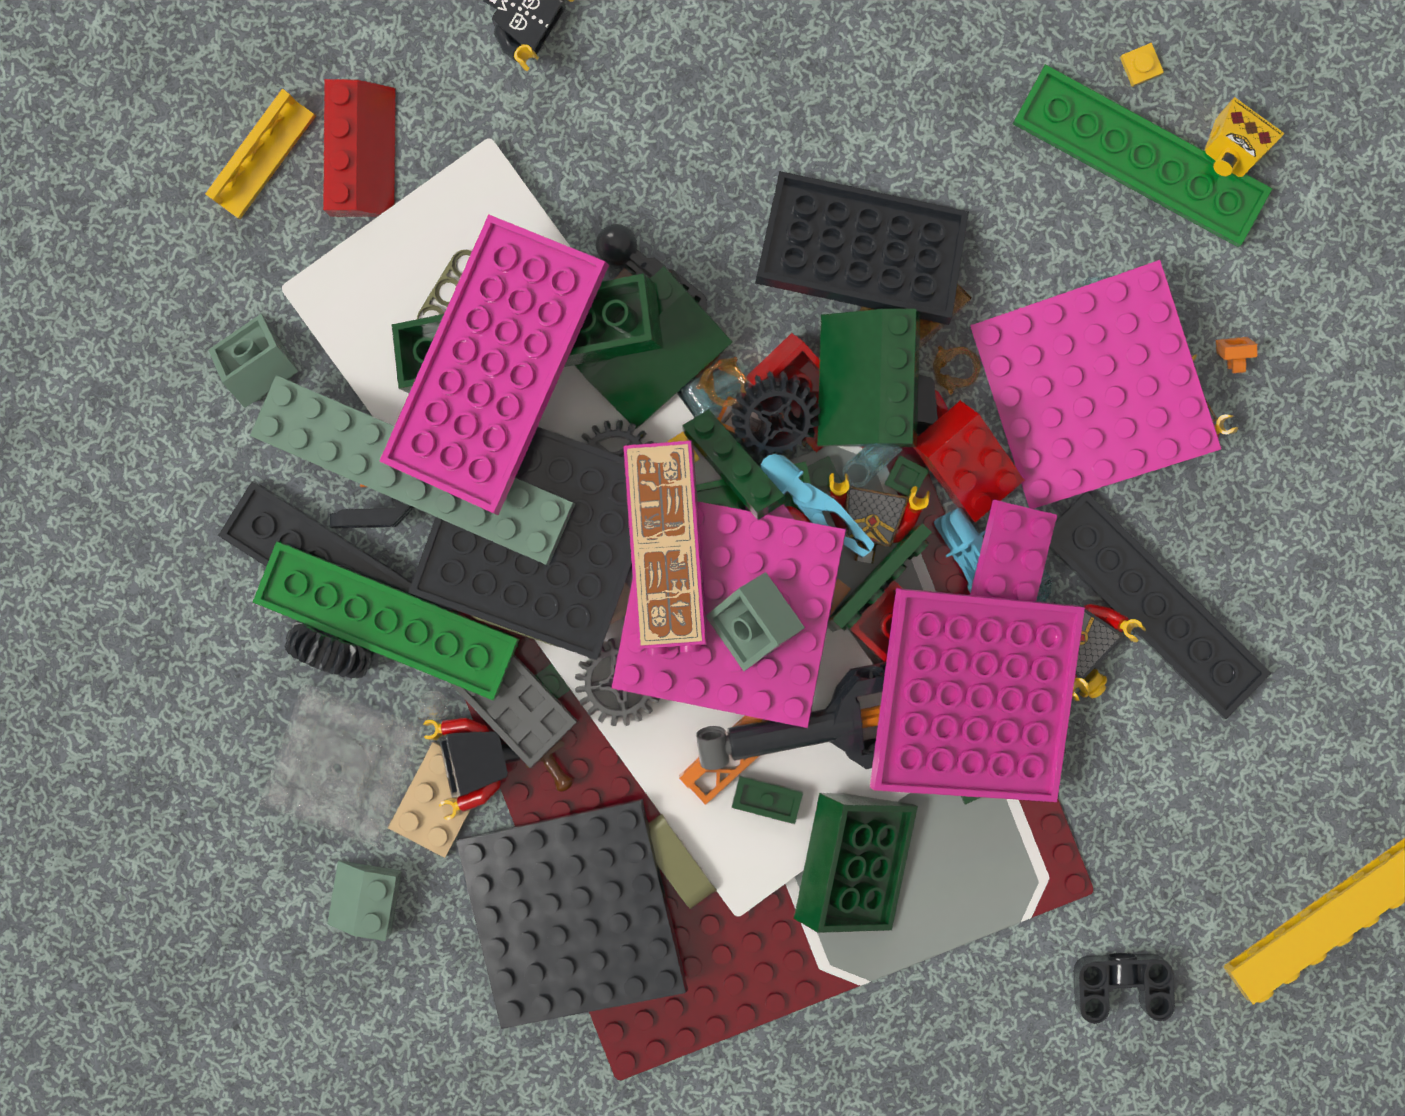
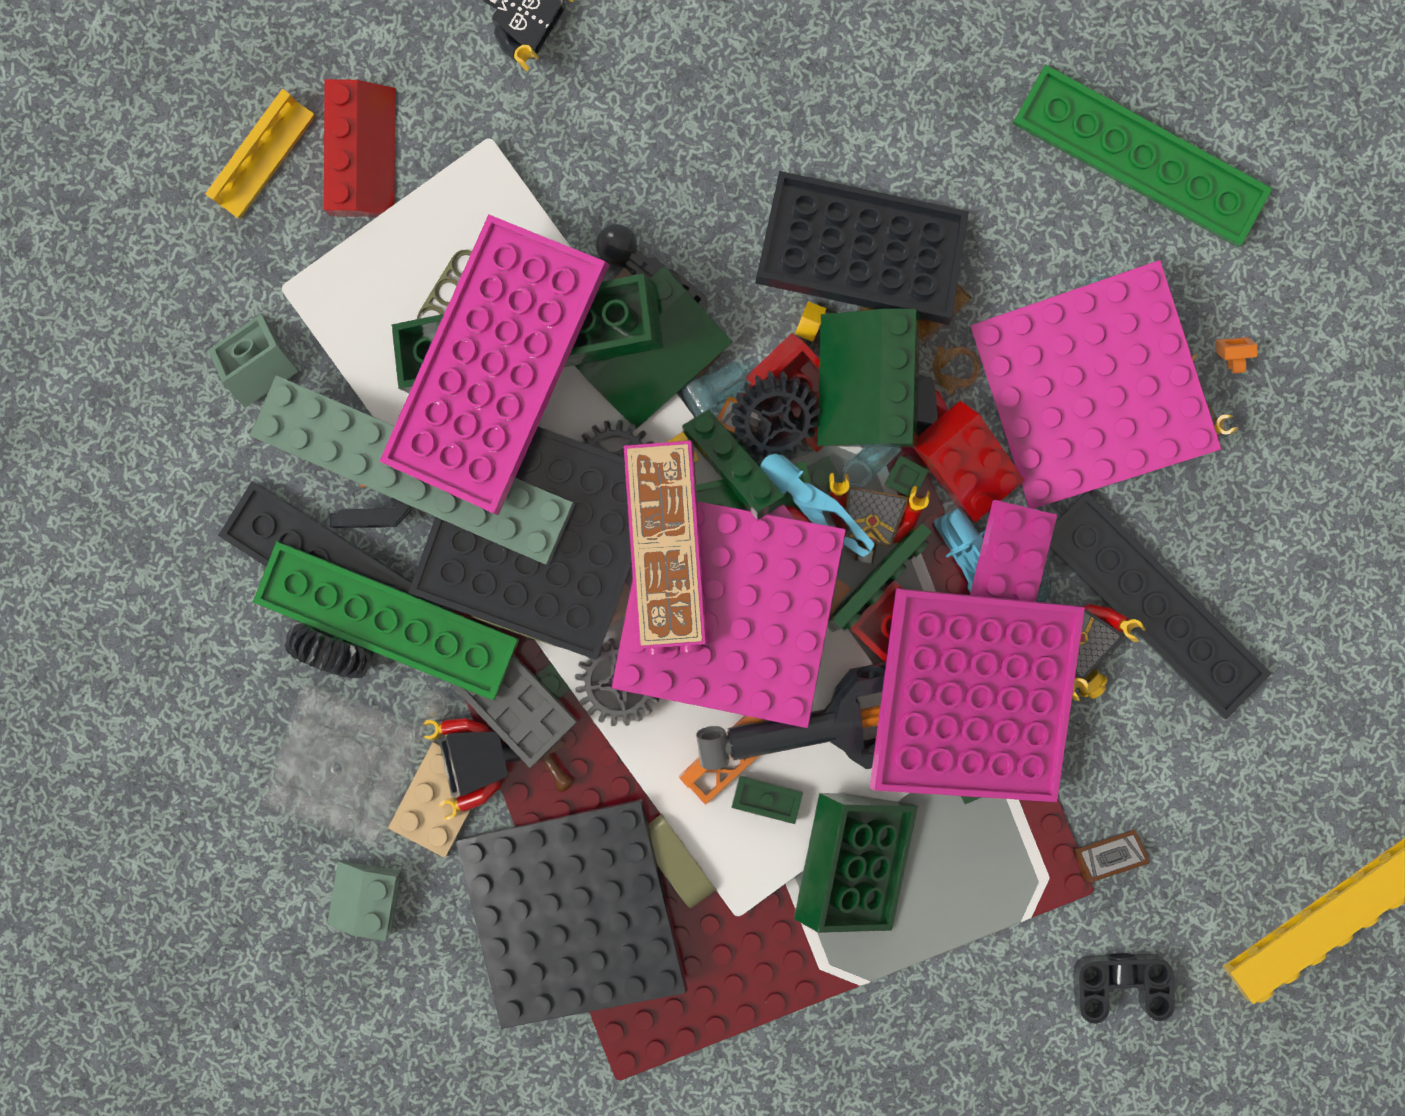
(707, 382): clear orange piece -> none
(754, 621): sand green slope -> none
(810, 321): none -> yellow piece
(1111, 856): none -> slope
(1141, 64): yellow plate -> none
(1240, 139): yellow torso -> none

